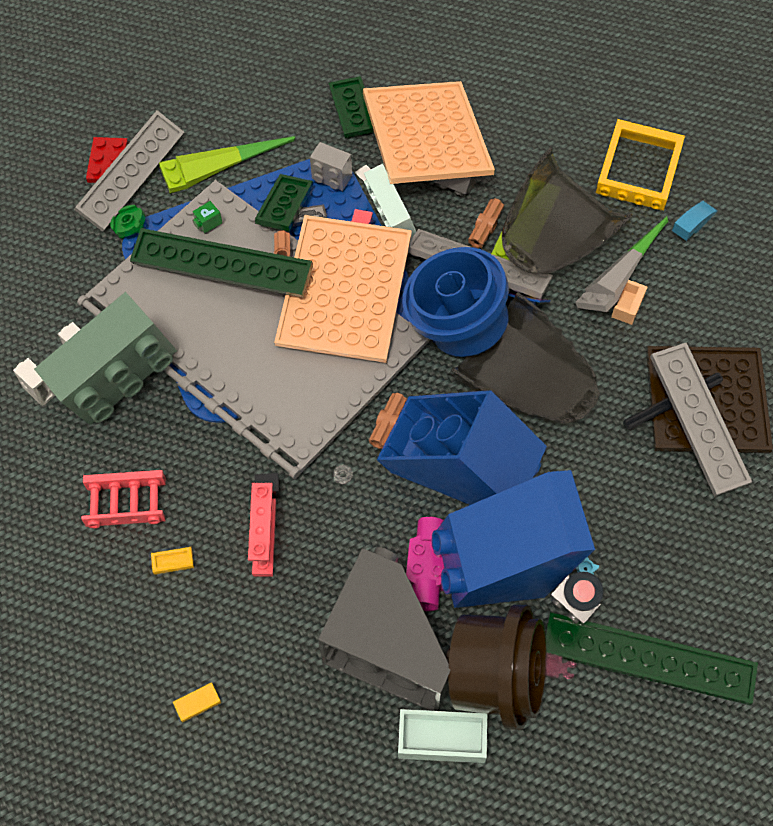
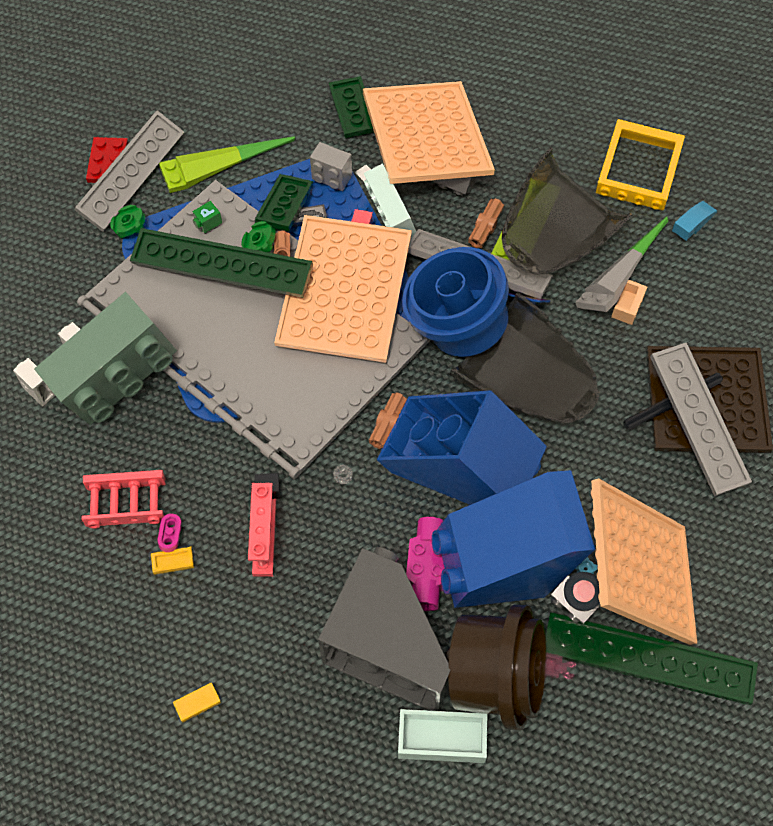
(169, 534): none -> dark pink plate
(260, 237): none -> green plate
(642, 563): none -> light nougat plate

